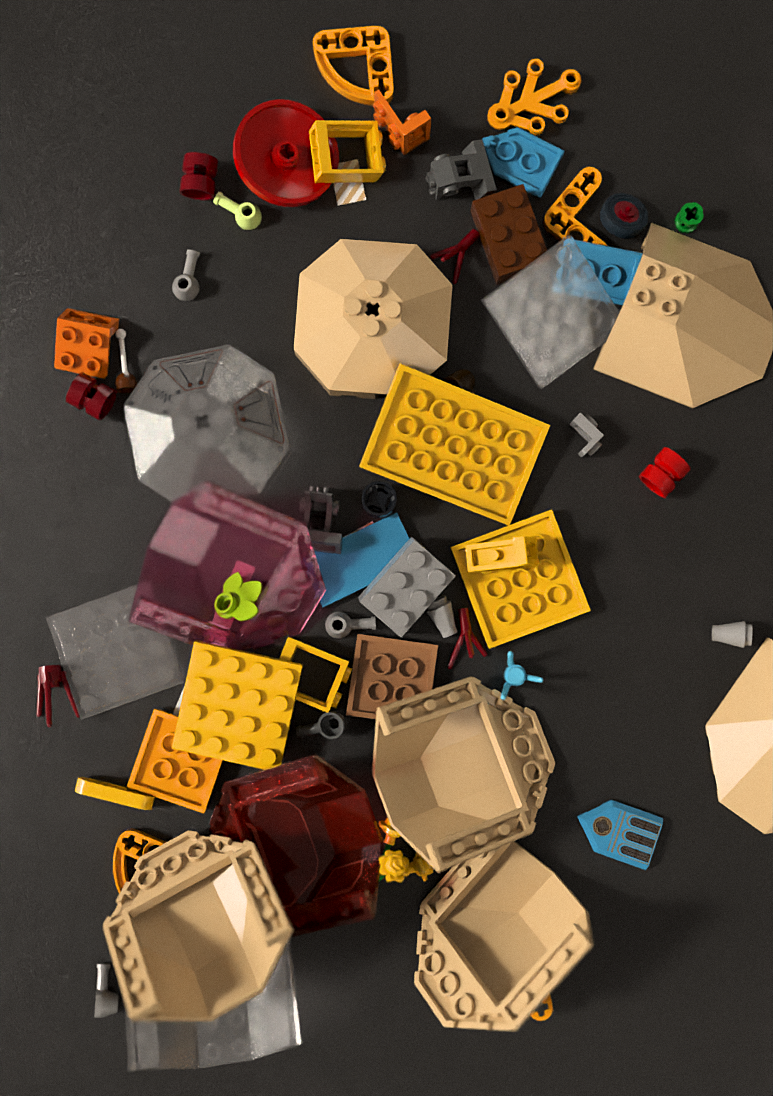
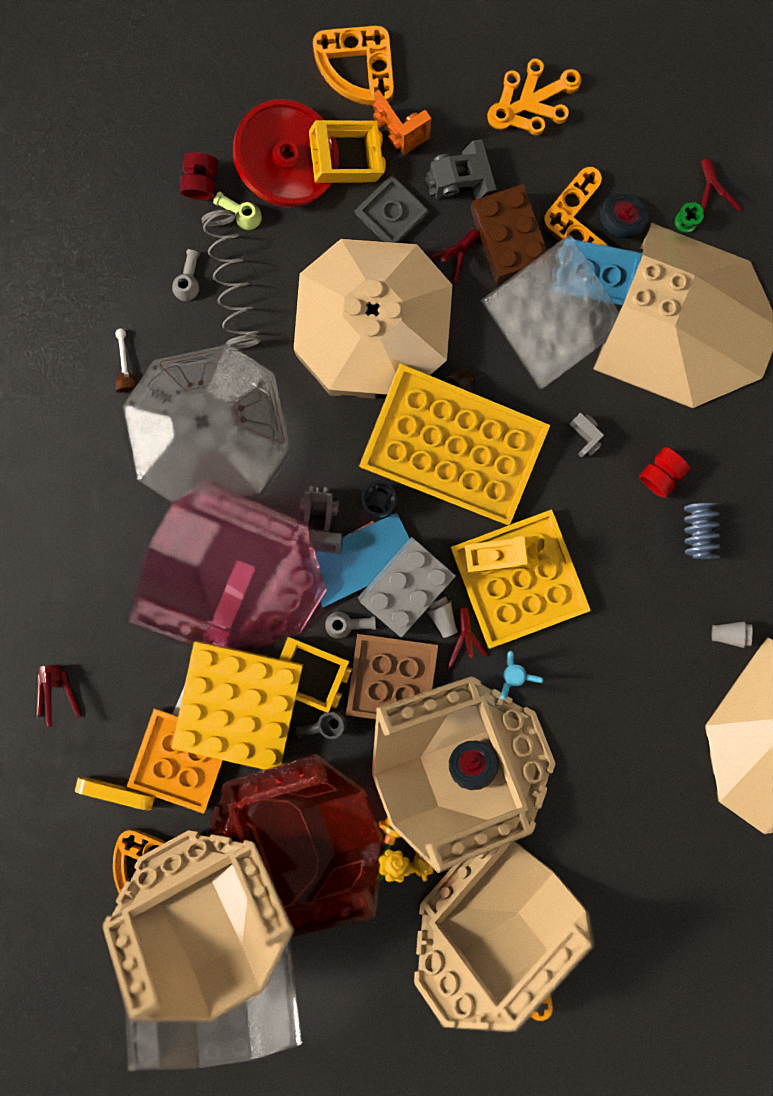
(84, 342): orange bracket -> none
(87, 394): dark red wheel -> none
(106, 1001): light grey bar -> none
(109, 657): clear plate -> none
(240, 597): lime plate -> none
(249, 335): none -> light grey piece
(349, 192): sticker -> none
(392, 211): none -> dark grey tile
(473, 765): none -> black wheel
(523, 159): dark azure tile -> none
(622, 832): dark azure tile -> none
(701, 531): none -> sand blue piece
(712, 180): none -> dark red plant

